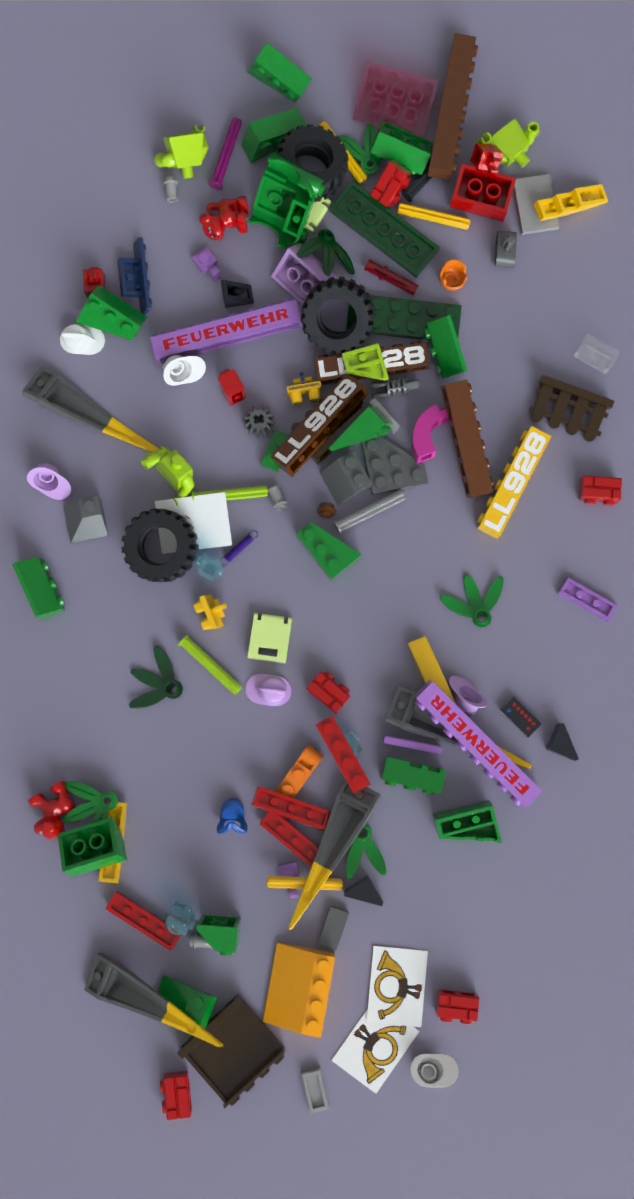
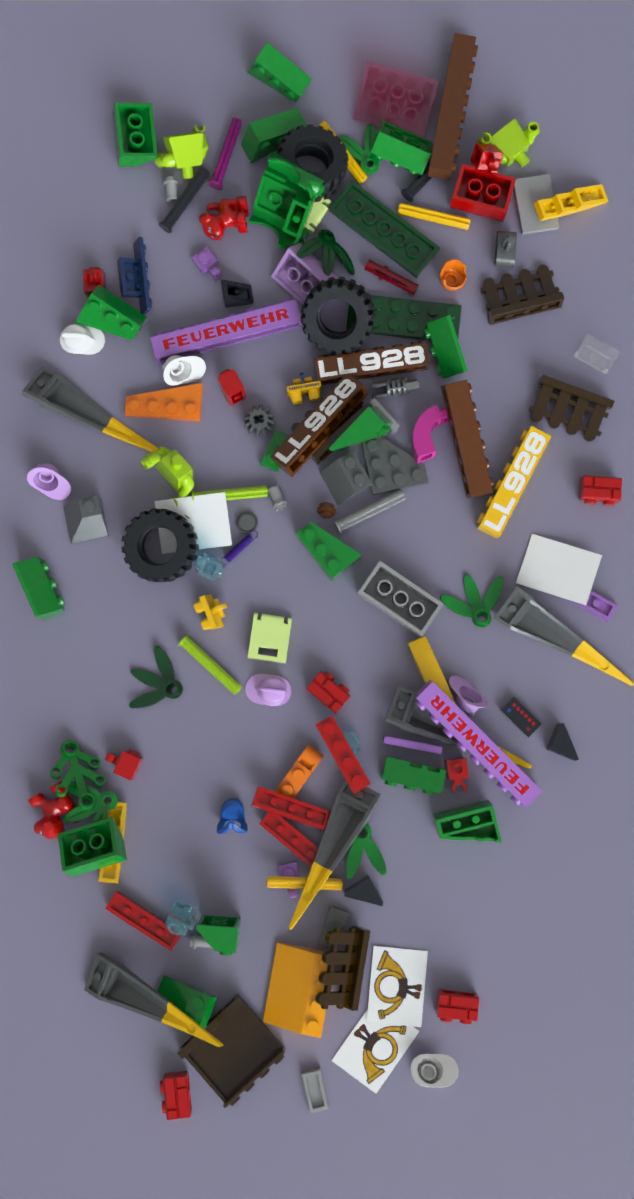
(77, 772): none -> green plant
(126, 764): none -> red brick
(134, 133): none -> green slope
(171, 404): none -> orange wing
(184, 200): none -> black axle
(247, 522): none -> dark grey piece
(352, 973): none -> dark brown fence
(366, 362): lime wing -> none
(391, 183): red brick -> none
(400, 599): none -> light grey brick
(457, 770): none -> red brick
(525, 305): none -> dark brown fence
(534, 620): none -> dark grey plate
(559, 569): none -> white sticker

